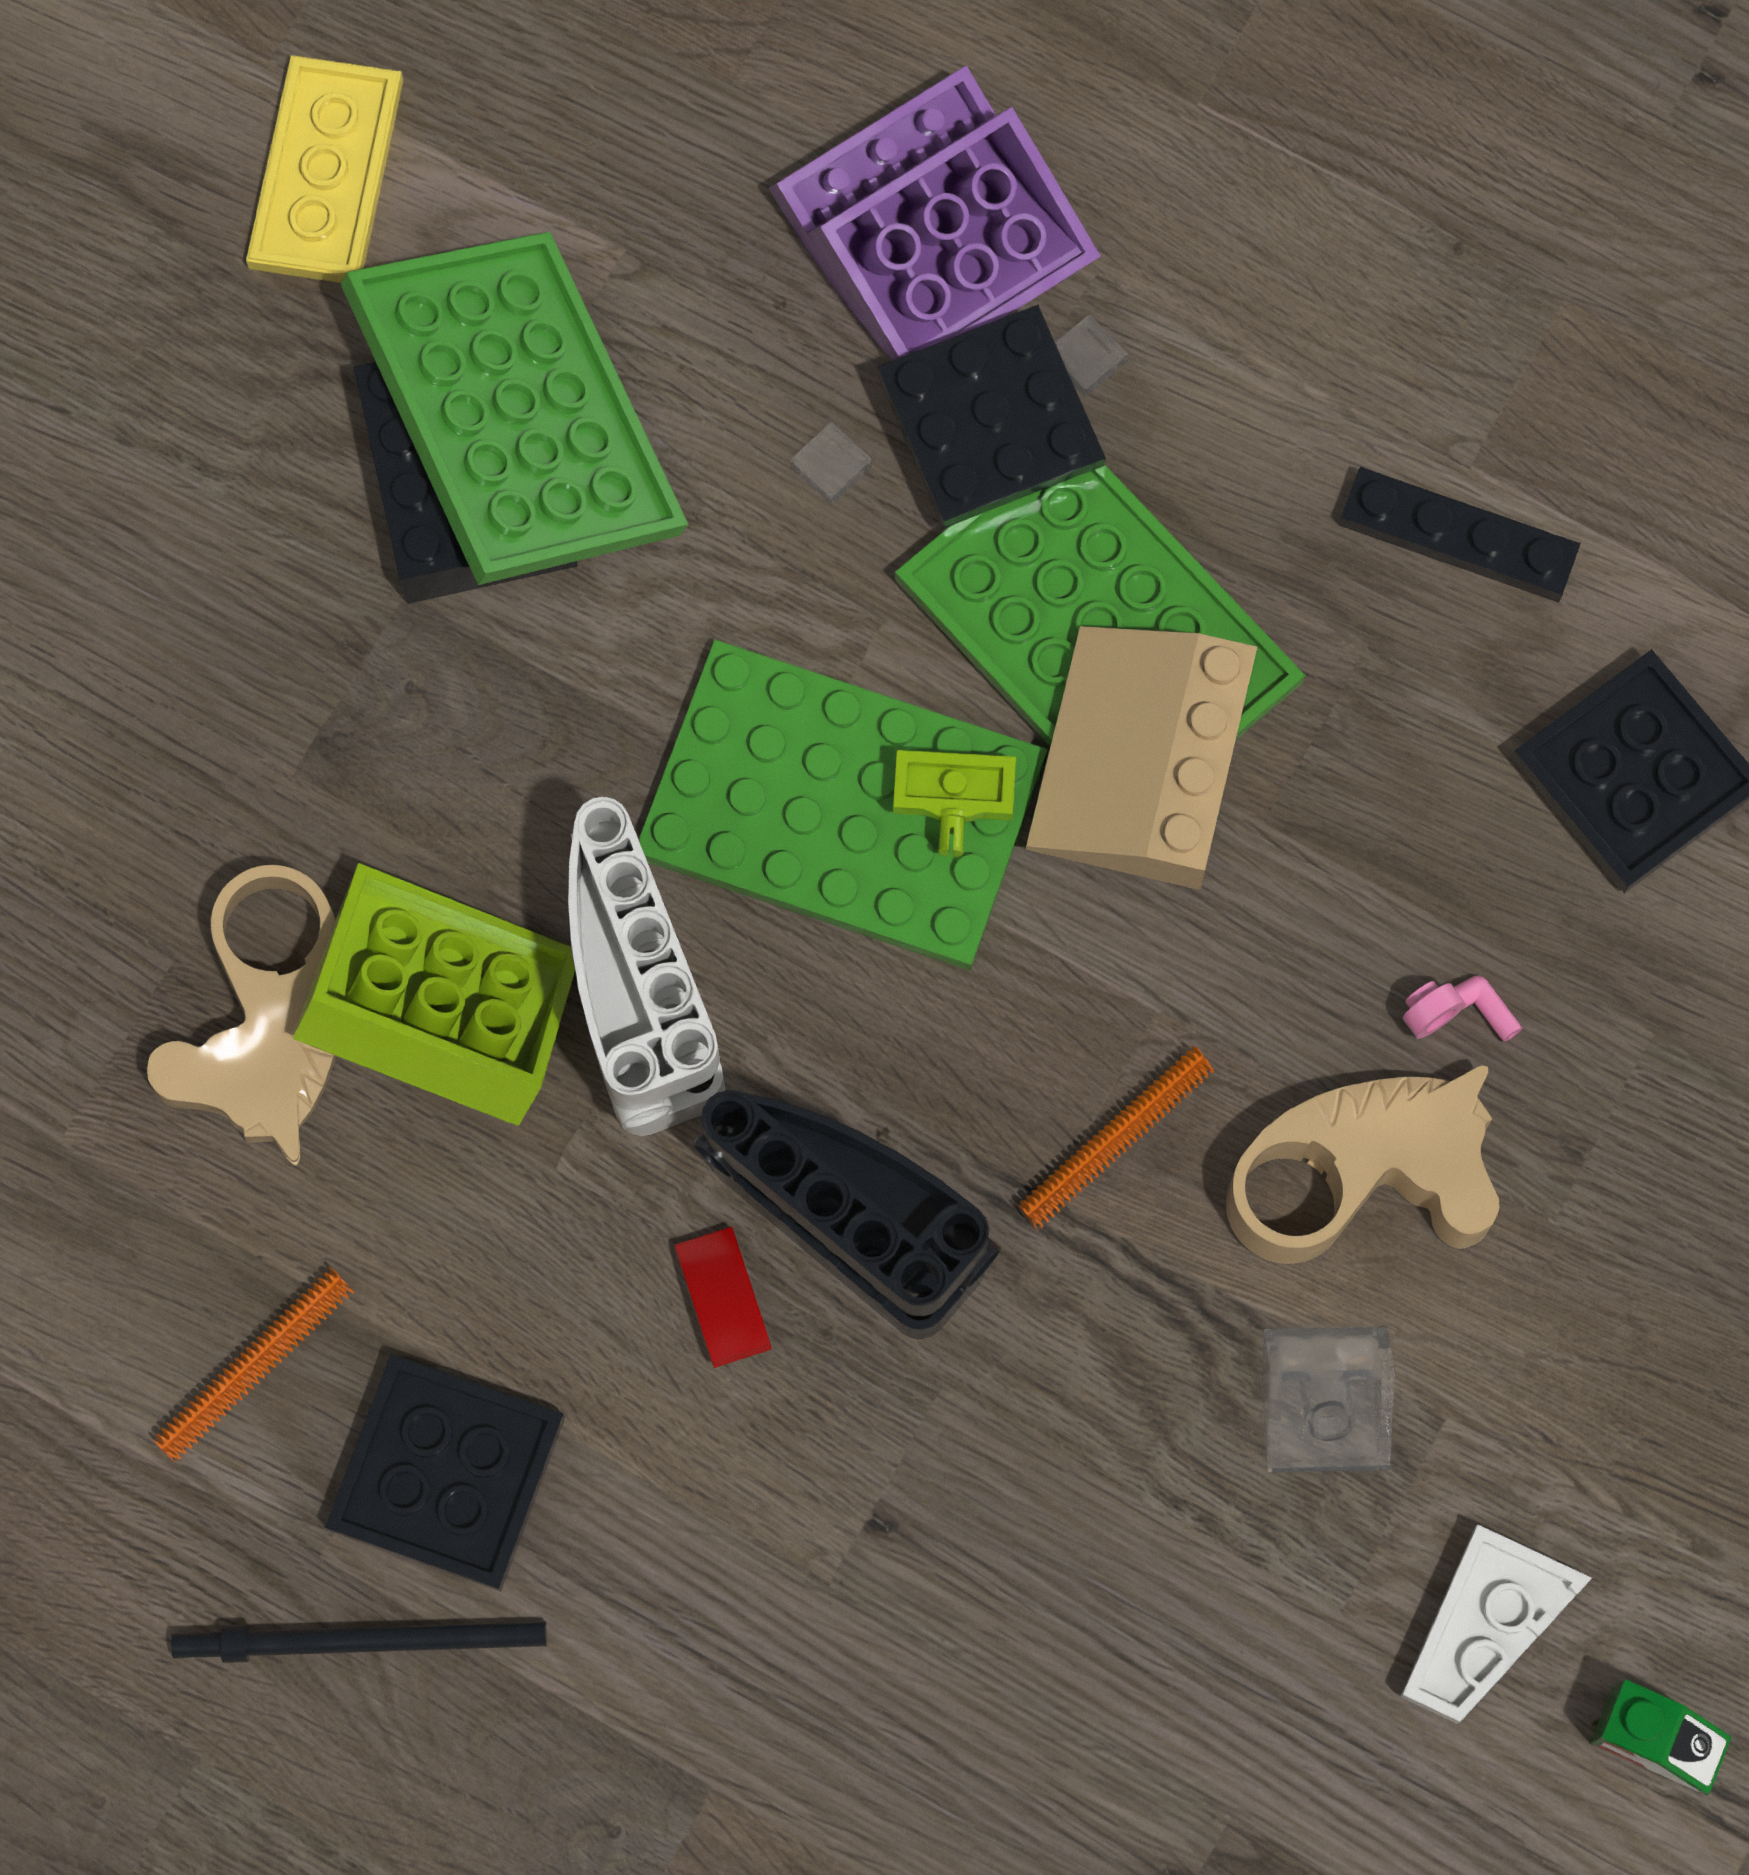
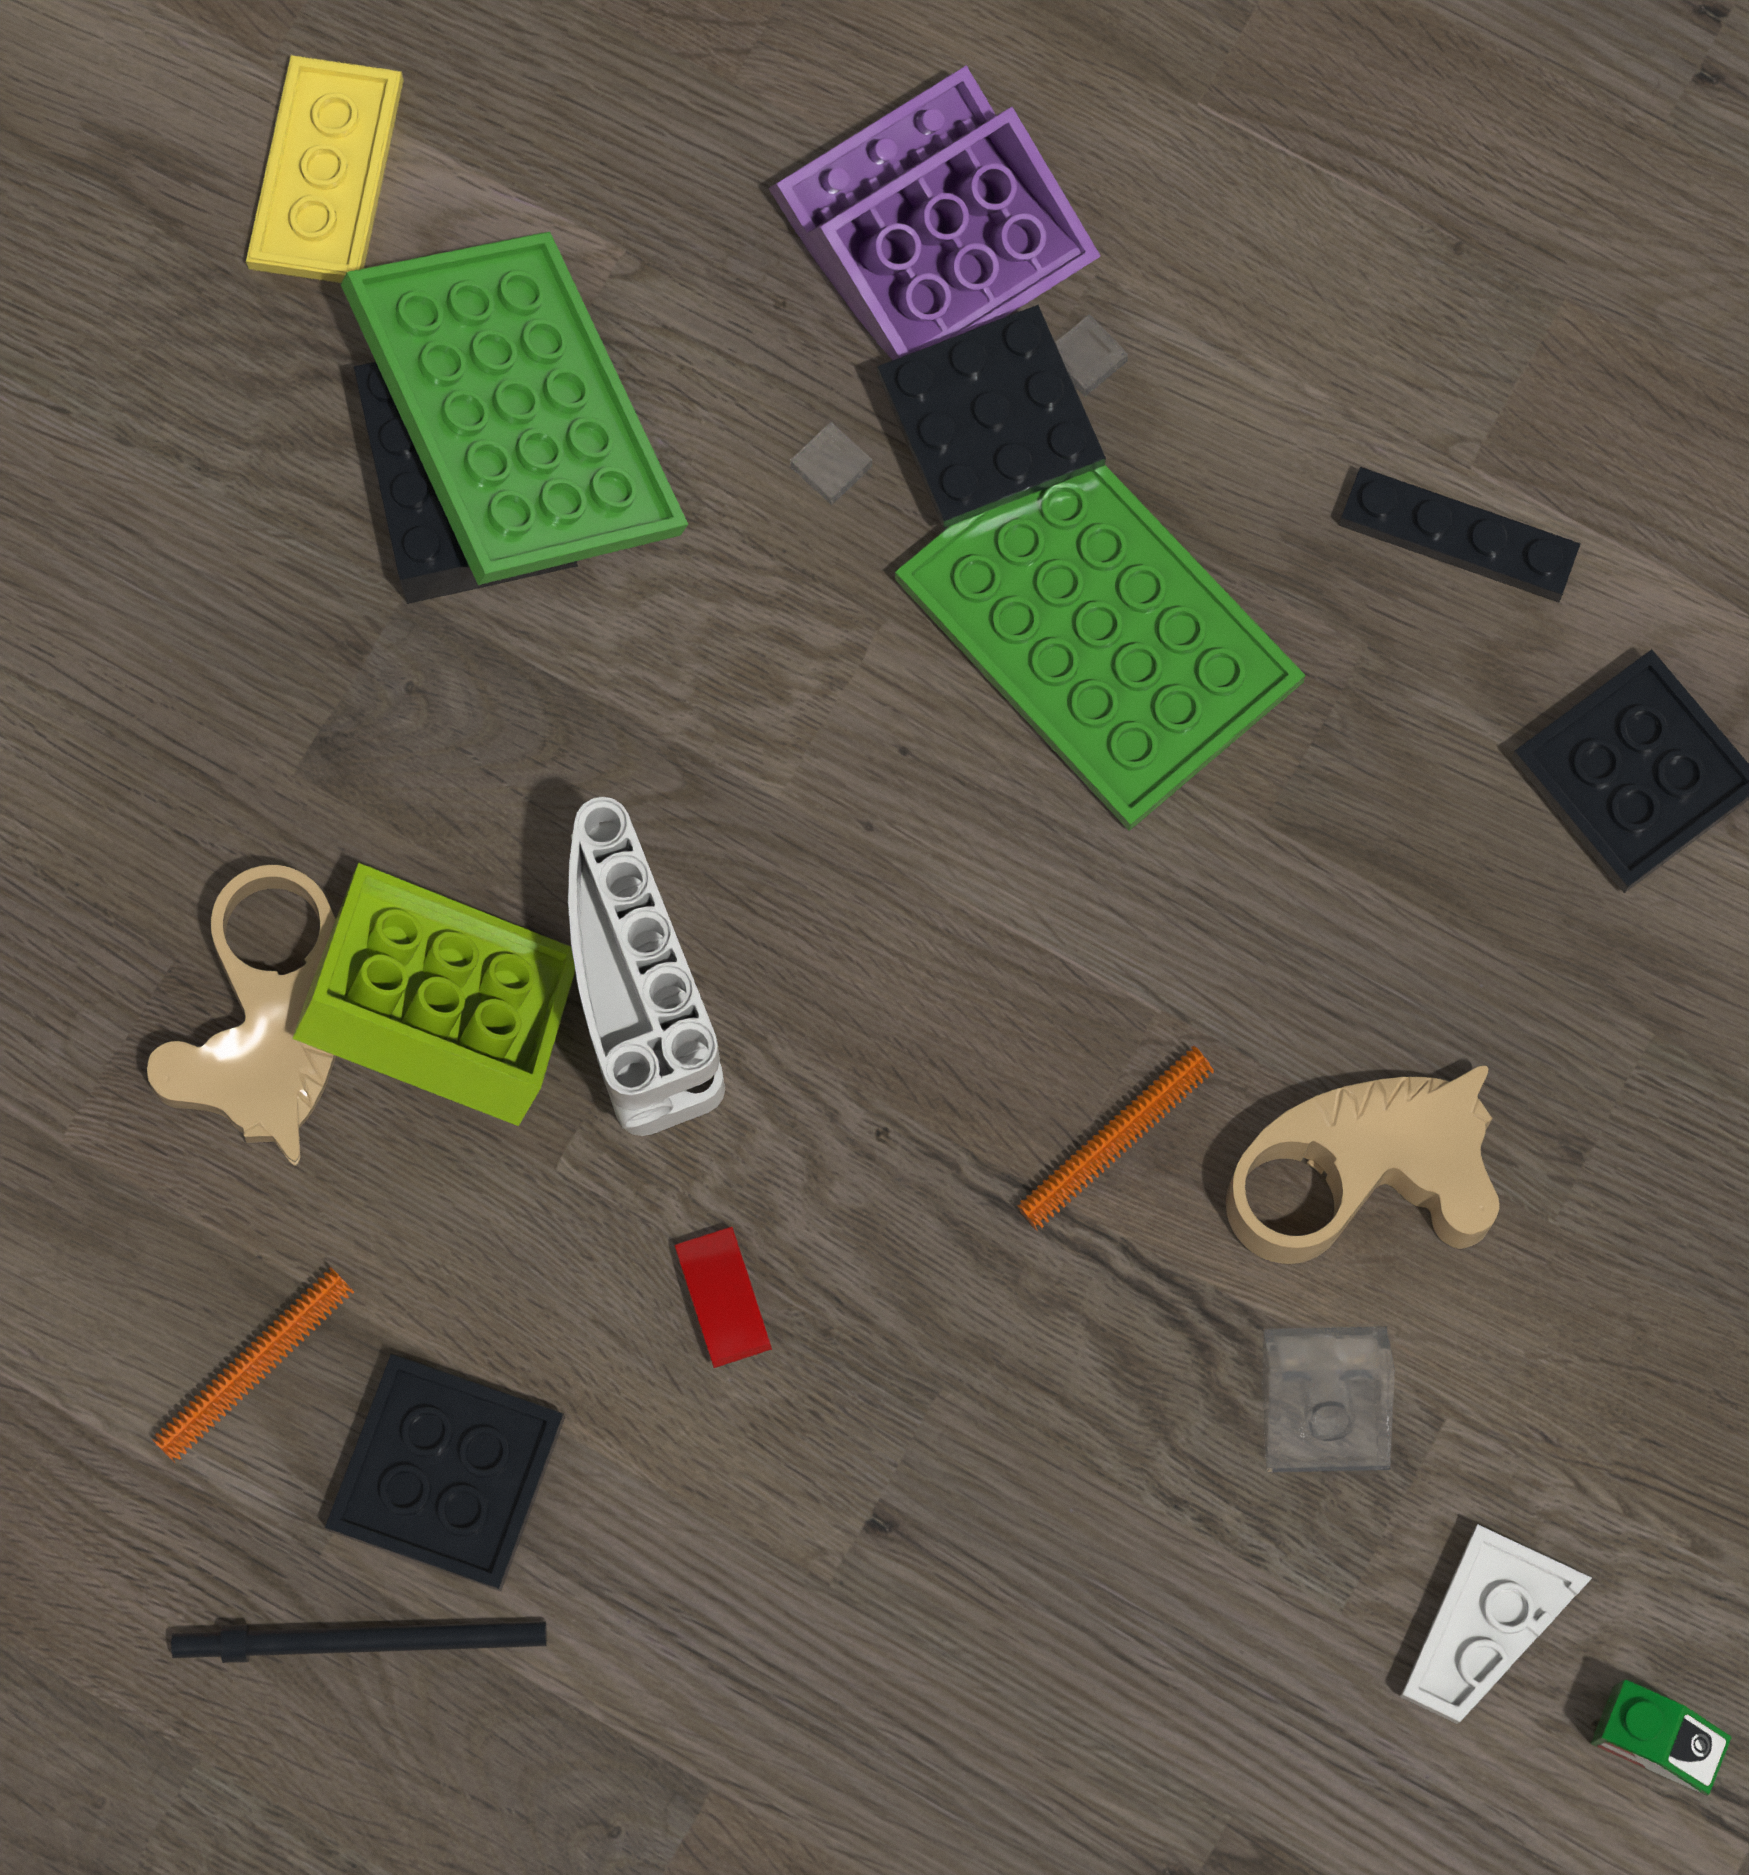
(792, 798): bright green plate -> none
(872, 1200): black panel -> none
(954, 790): lime plate -> none
(1142, 752): tan slope -> none
(1435, 1006): bright pink plate -> none

